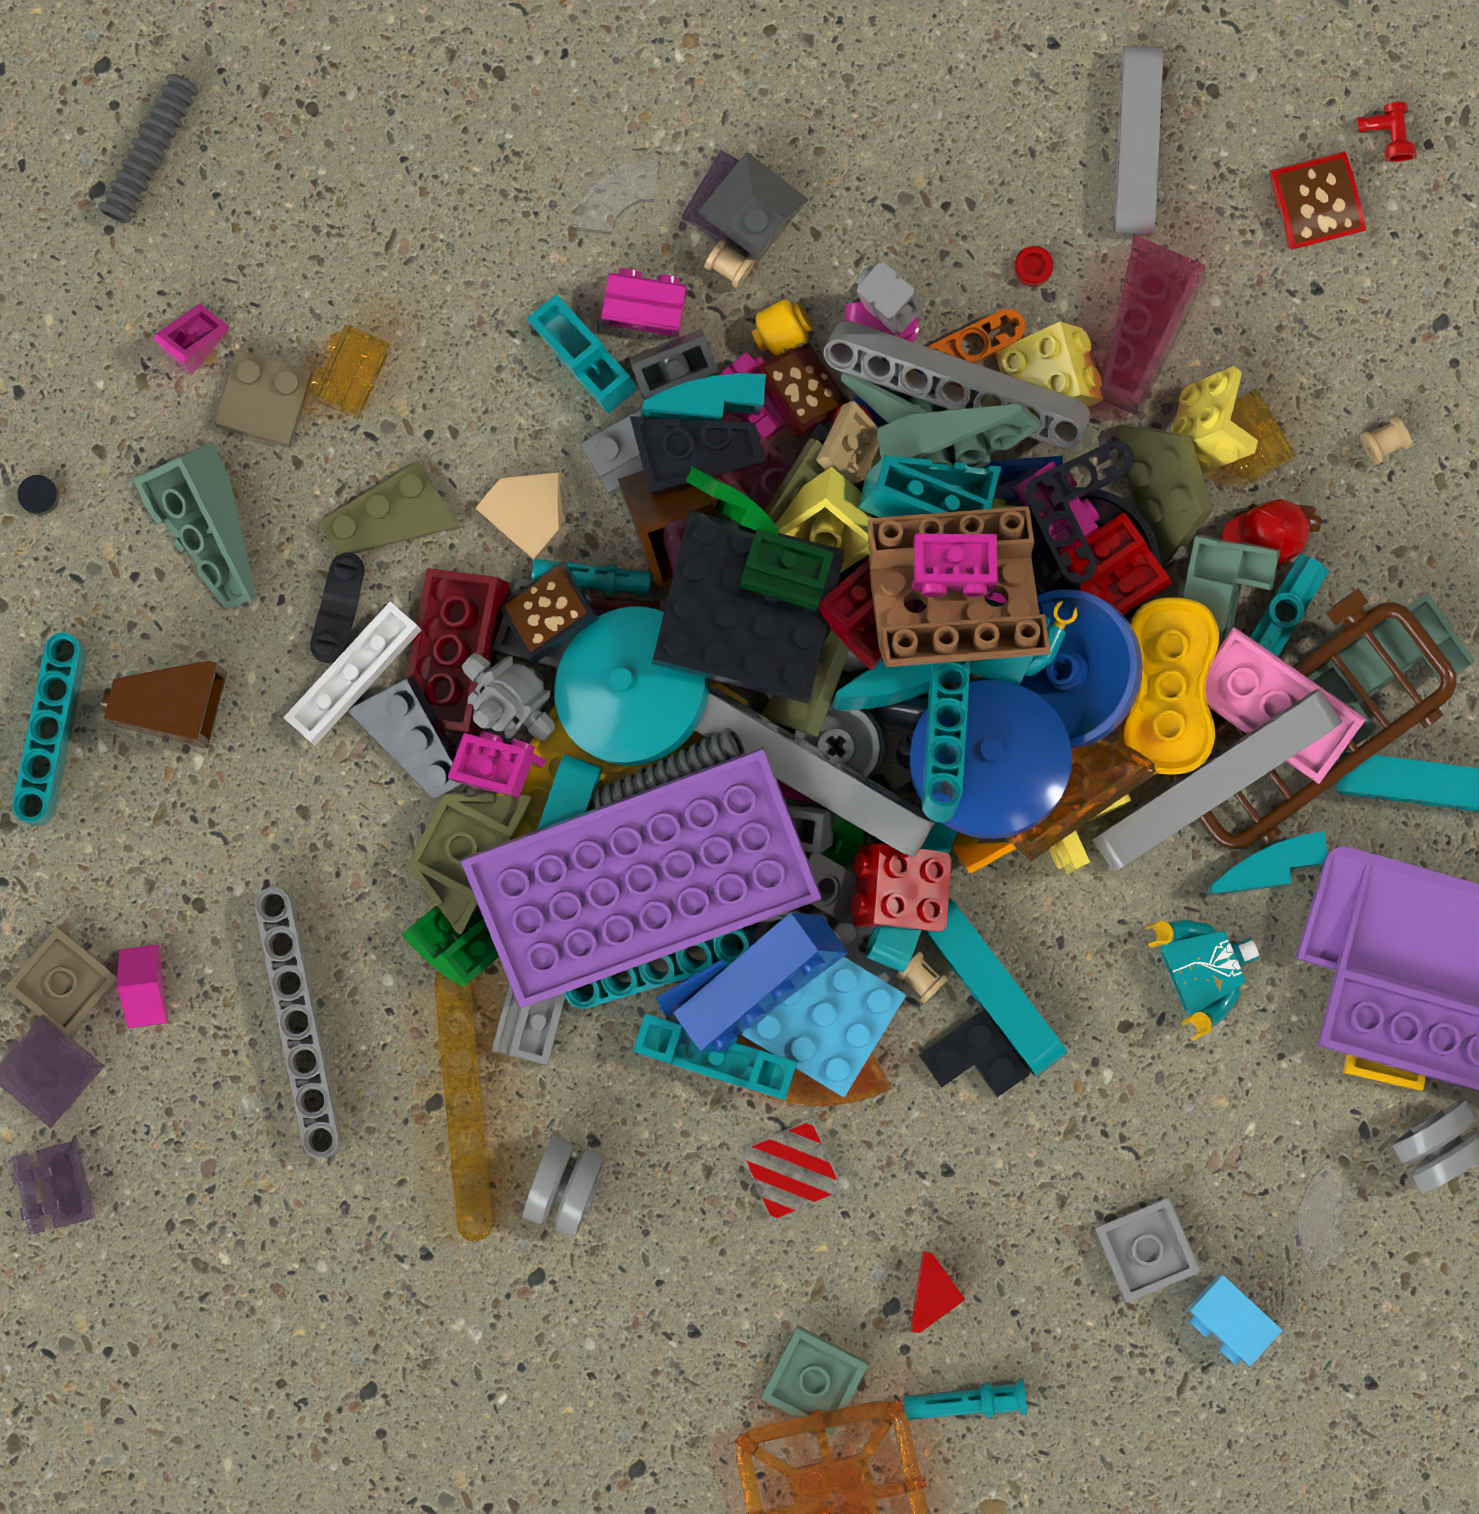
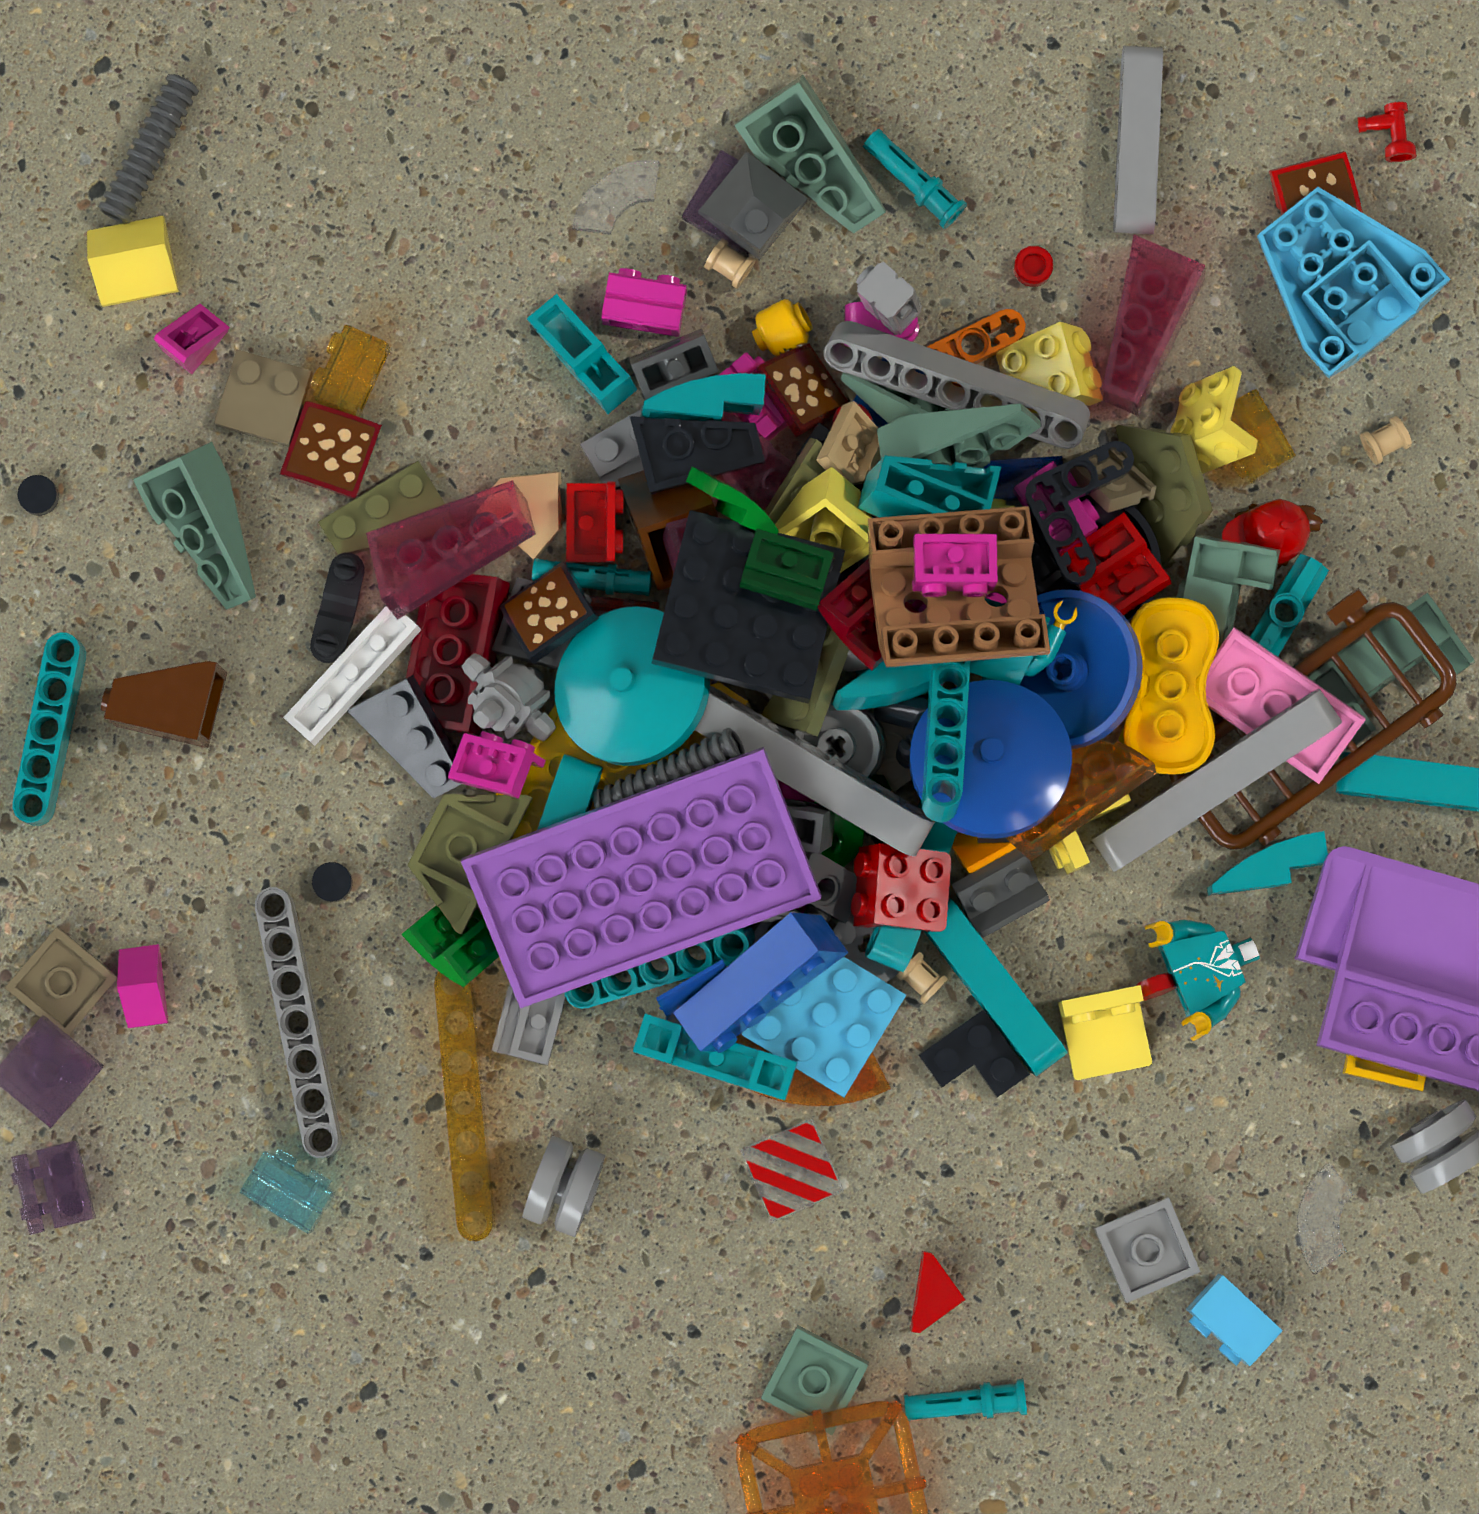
(131, 261): none -> light yellow slope
(289, 1191): none -> clear light blue brick
(330, 449): none -> slope
(332, 882): none -> black tile
(446, 544): none -> clear pink wedge
(592, 522): none -> red bracket
(806, 148): none -> sand green wedge
(927, 189): none -> teal pin
(1000, 892): none -> dark grey bracket
(1105, 1032): none -> light yellow bracket
(1120, 493): none -> dark tan plate
(1157, 986): none -> red tile
(1345, 278): none -> medium azure wedge

